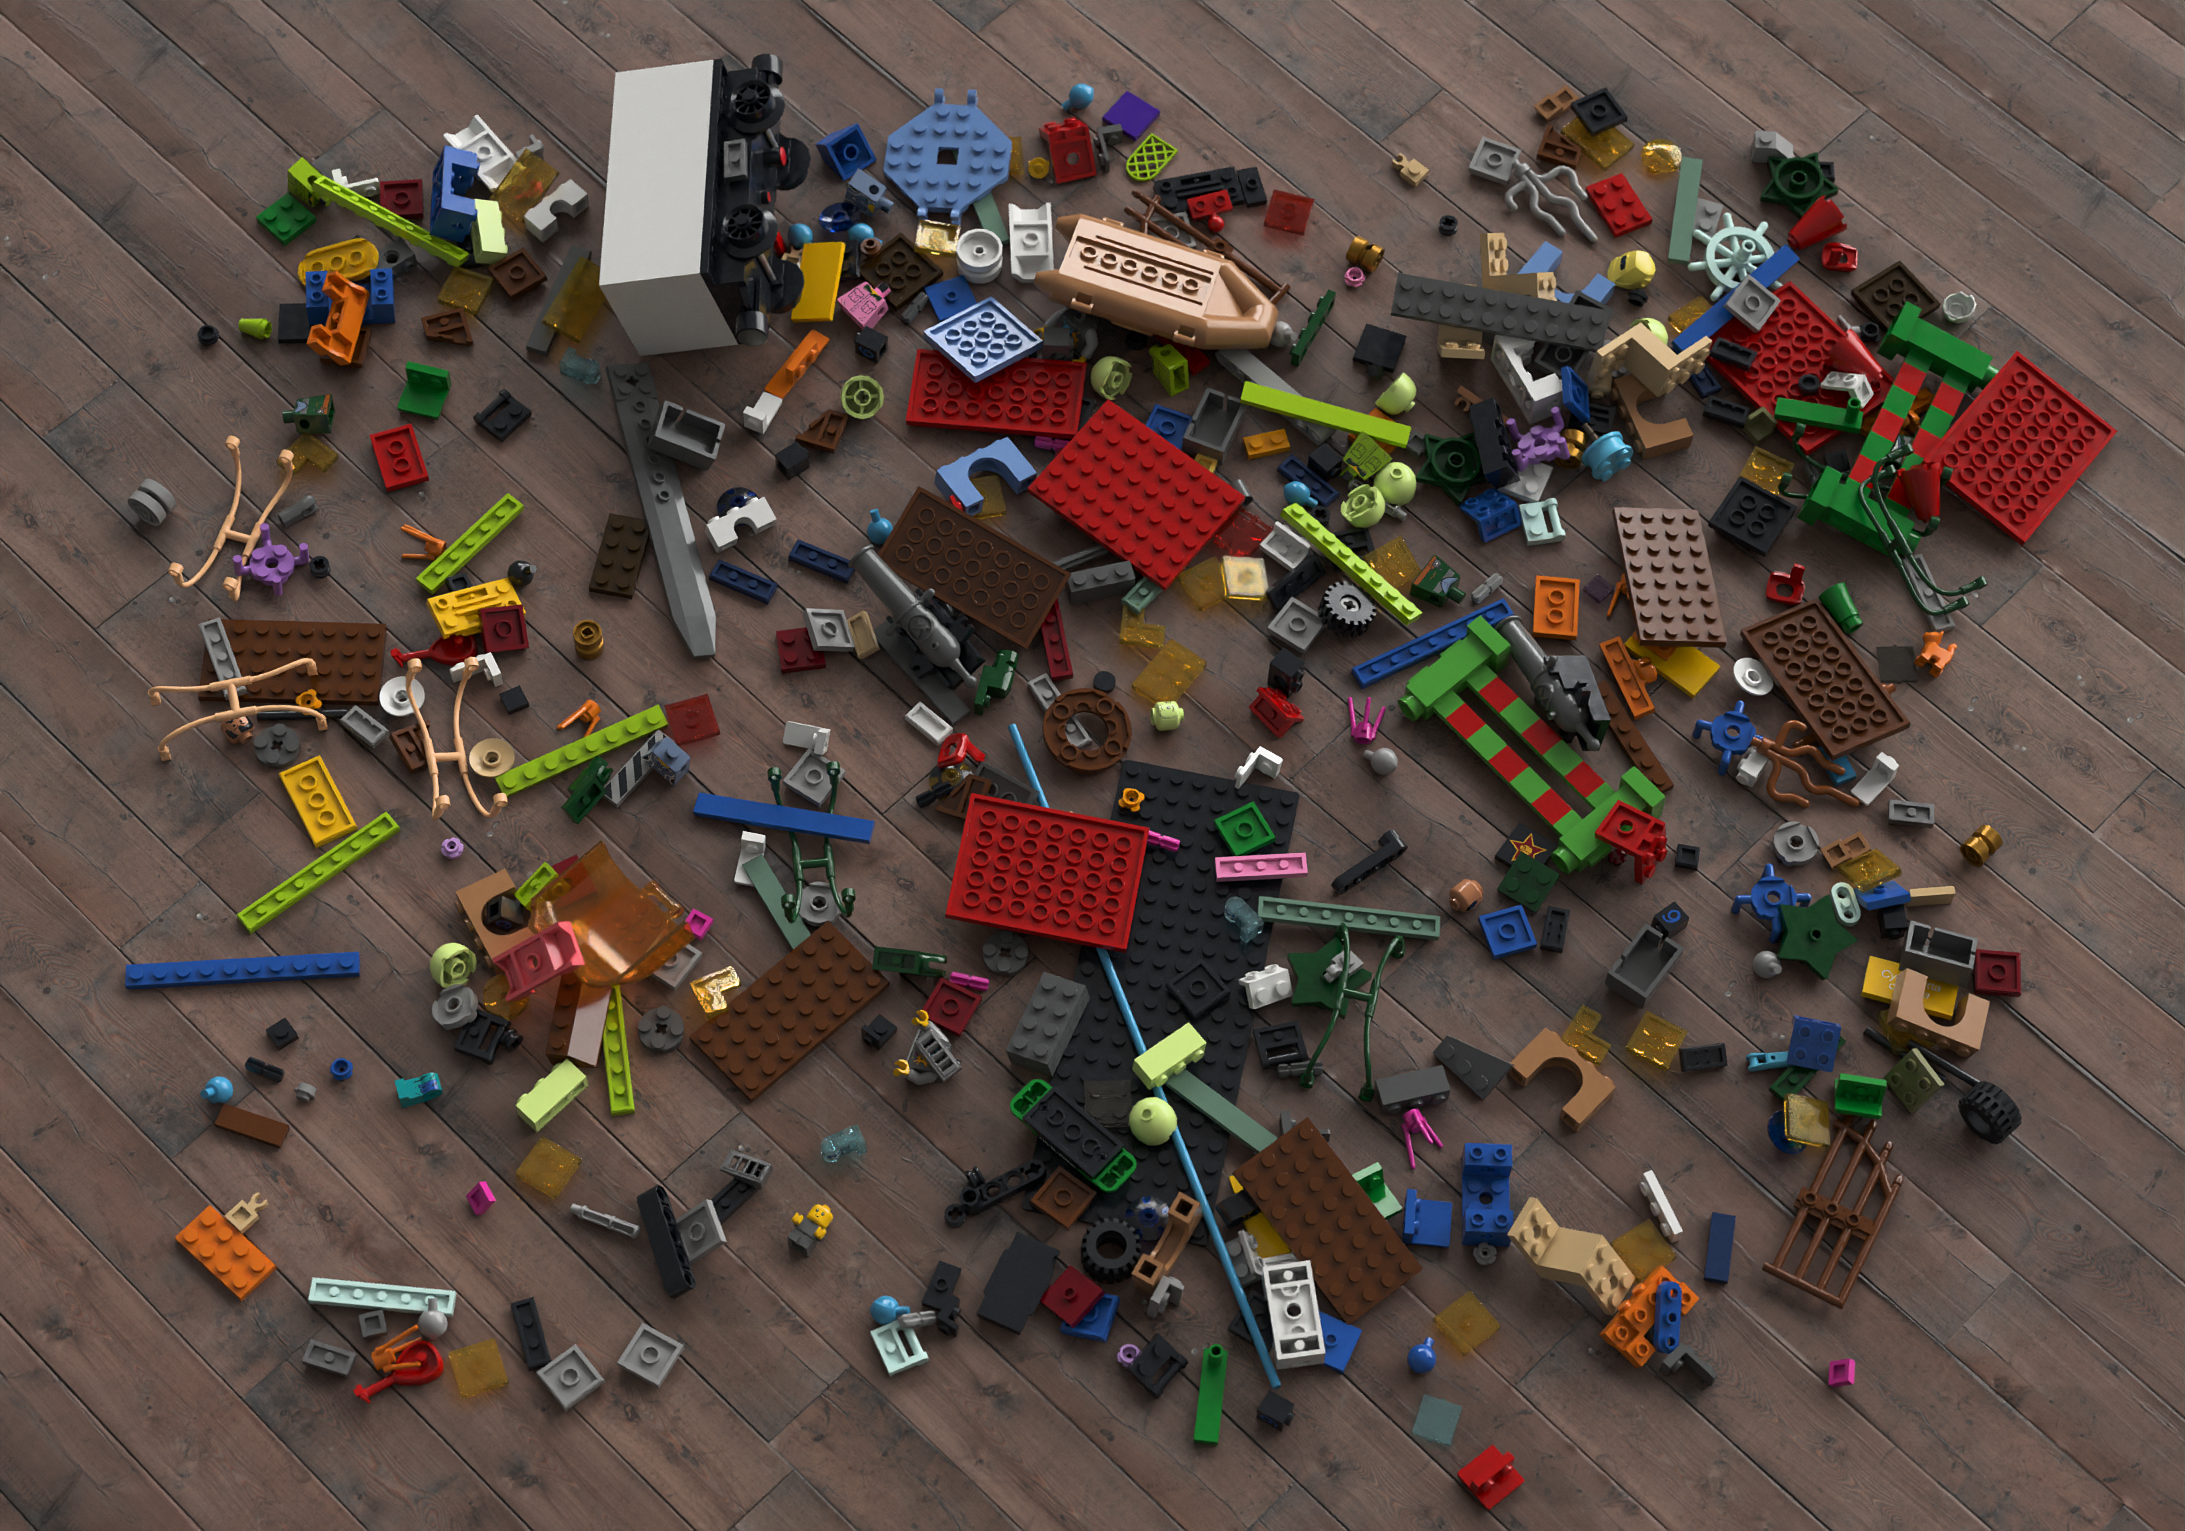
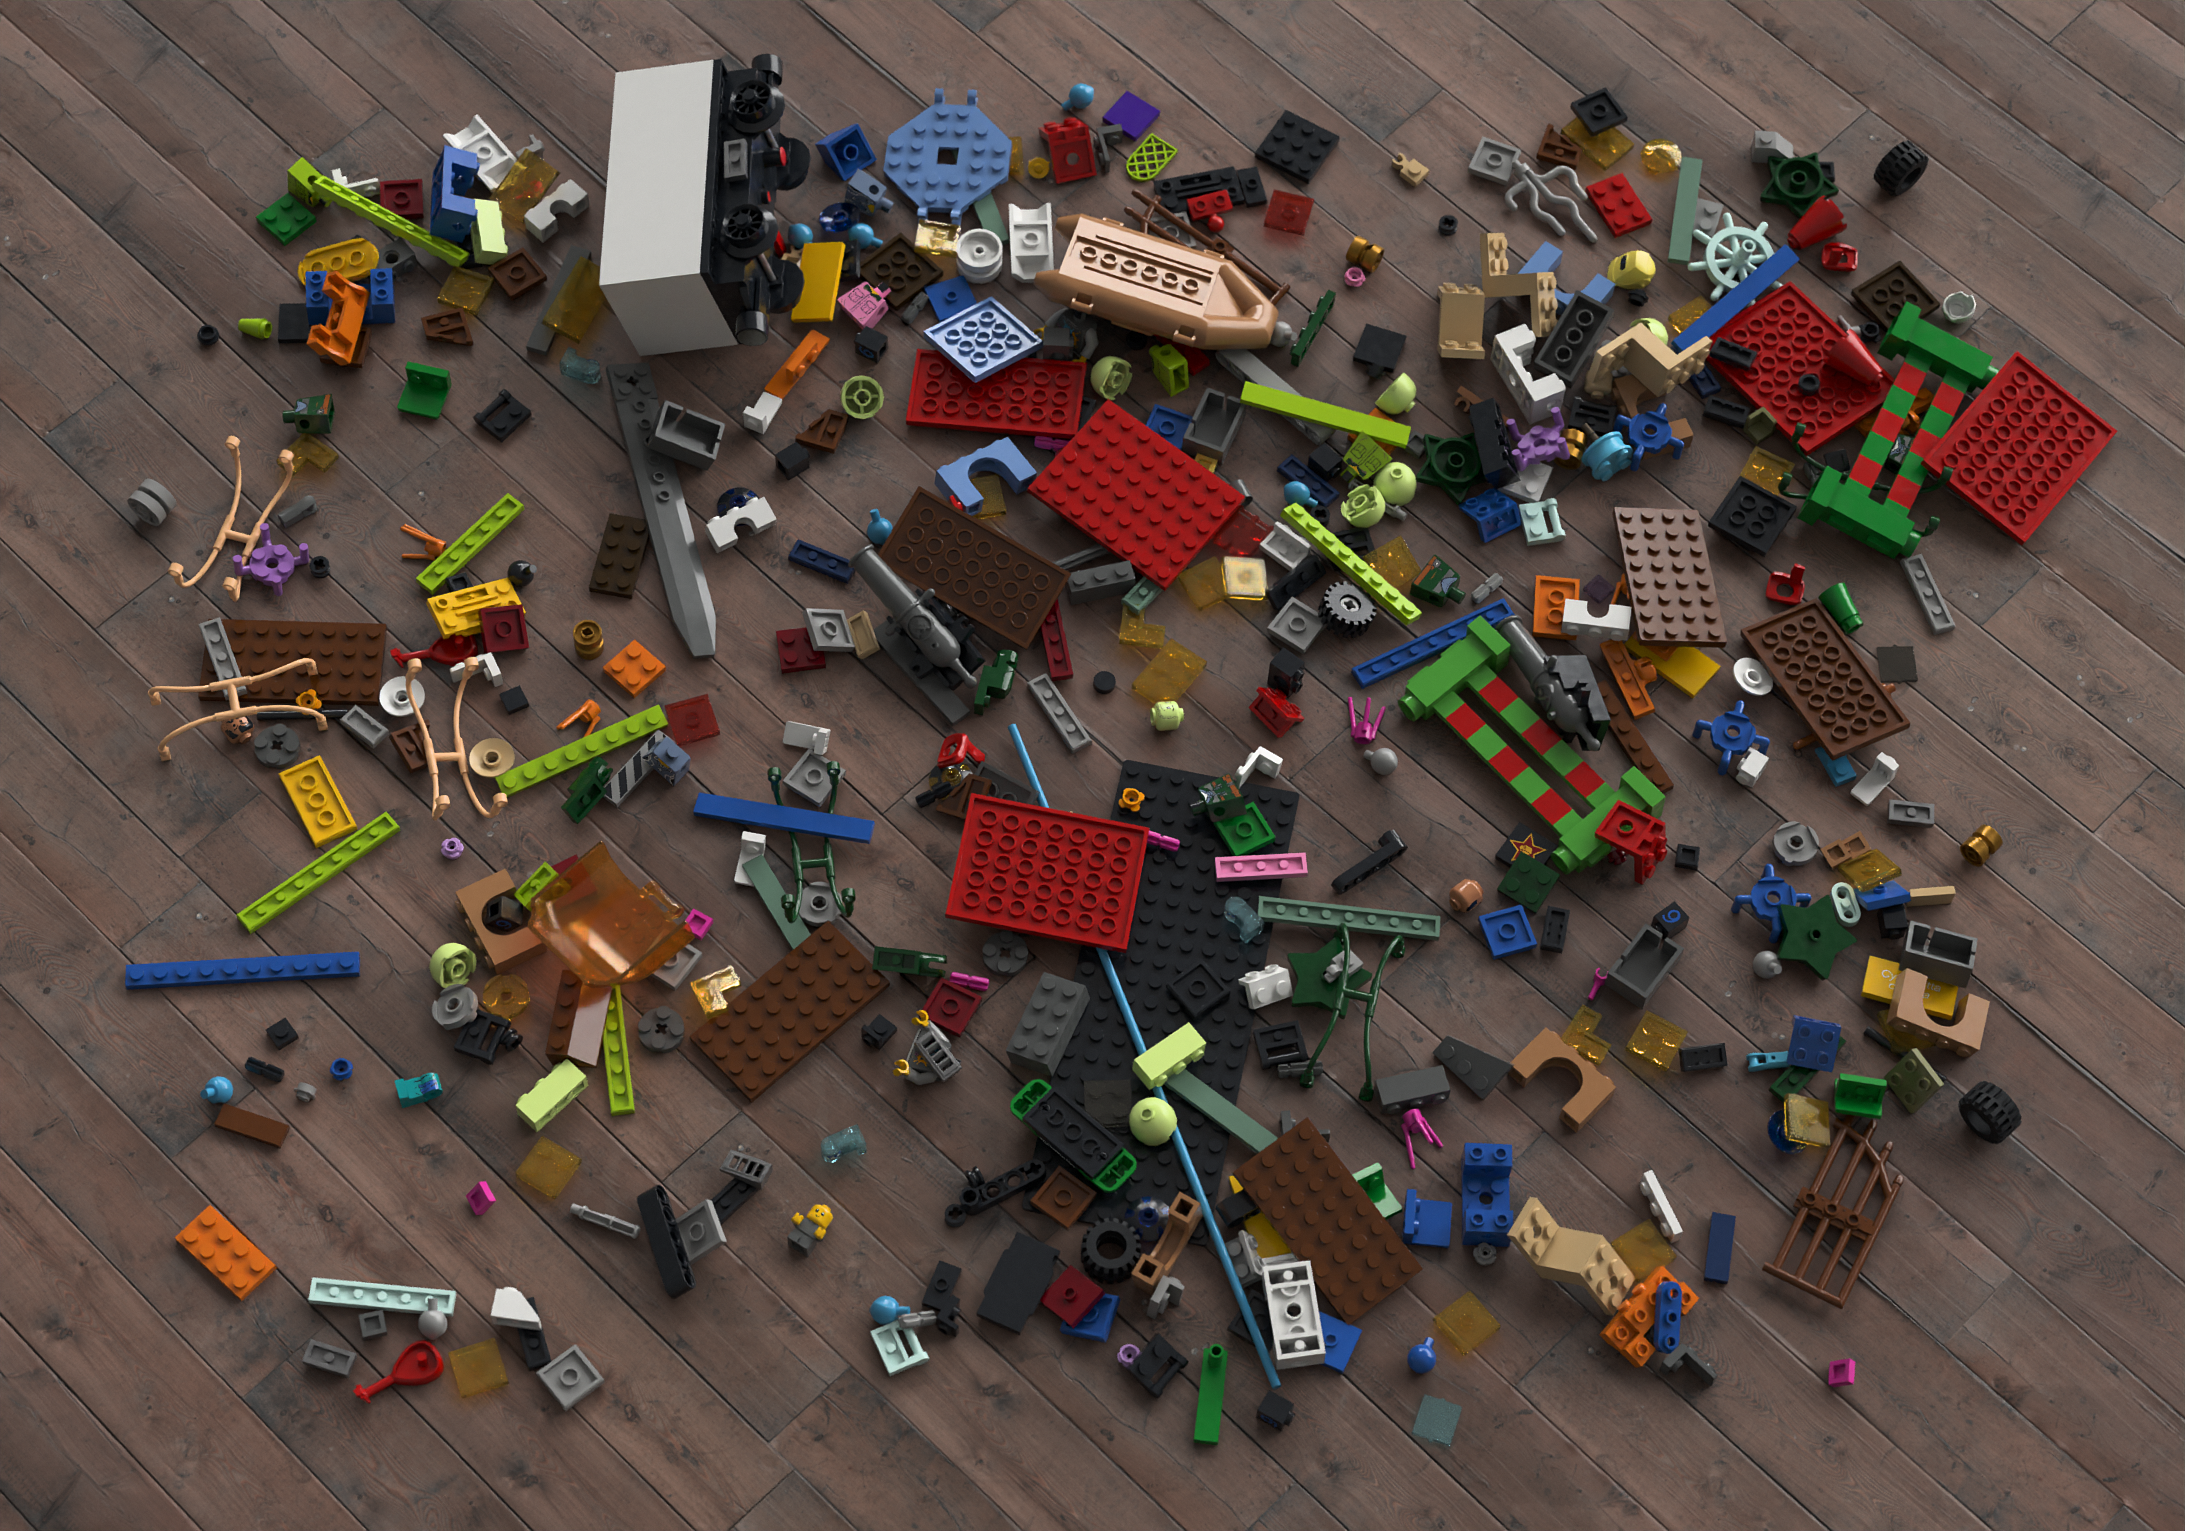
(244, 1214): tan plate -> none
(384, 1355): orange plant -> none
(399, 457): red plate -> none
(513, 1310): none -> white slope
(556, 955): coral piece -> none
(634, 668): none -> orange plate
(650, 1355): light grey plate -> none
(743, 581): dark blue tile -> none
(871, 247): reddish brown plate -> none
(928, 723): white tile -> none
(1092, 702): reddish brown plate -> none
(1219, 800): none -> dark green torso
(1266, 444): light orange plate -> none
(1297, 146): none -> black plate
(1491, 1476): red bracket -> none
(1499, 312): dark grey plate -> none
(1556, 104): medium nougat slope -> none
(1575, 394): blue tile -> none
(1579, 622): none -> white arch
(1599, 981): none -> dark pink hand
(1644, 441): none -> blue plate
(1752, 303): light grey plate -> none
(1776, 754): dark orange plant -> none
(1821, 415): green piece -> none
(1855, 384): white bracket -> none
(1900, 168): none -> black tyre
(1900, 541): dark green bar -> none
(1922, 488): red cone -> none
(1933, 654): orange animal -> none
(1944, 1064): black bar -> none
(1997, 973): dark red plate -> none

